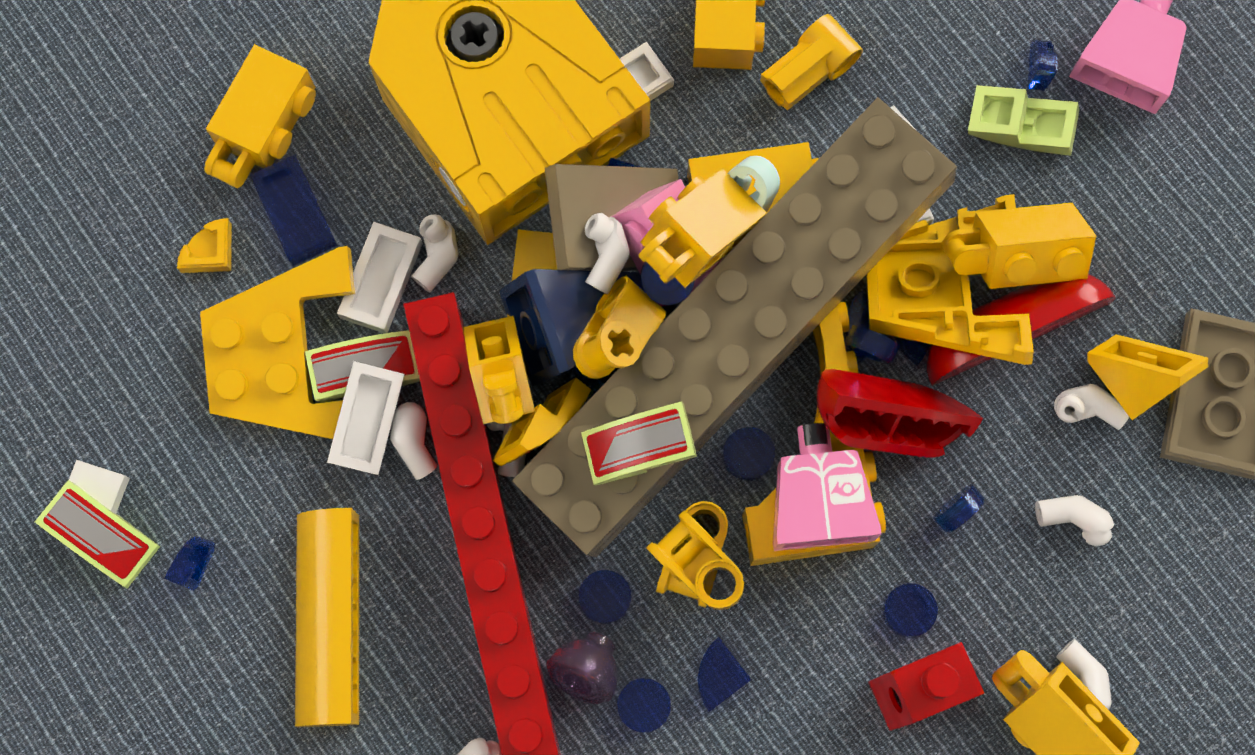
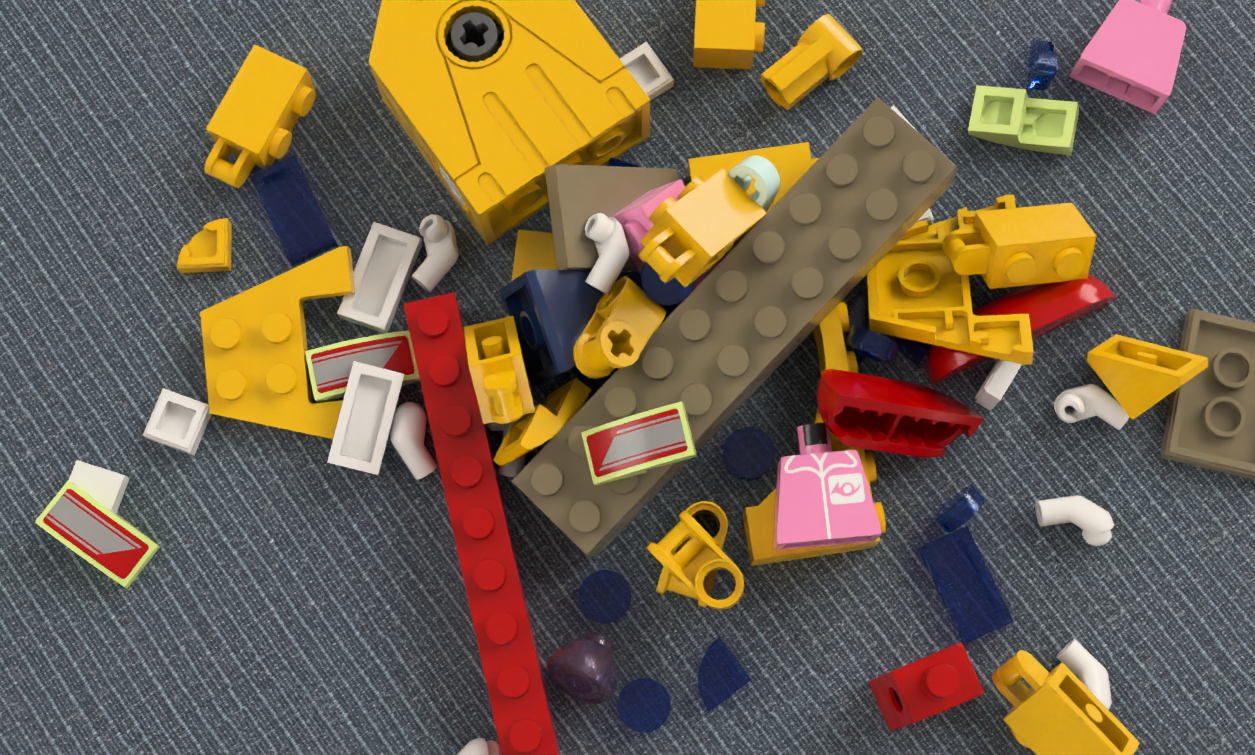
(178, 422): none -> white tile
(191, 563): clear blue tile -> none
(327, 618): yellow brick -> none
(910, 610): clear blue tile -> none
(965, 585): none -> clear blue tile
(996, 383): none -> white tile

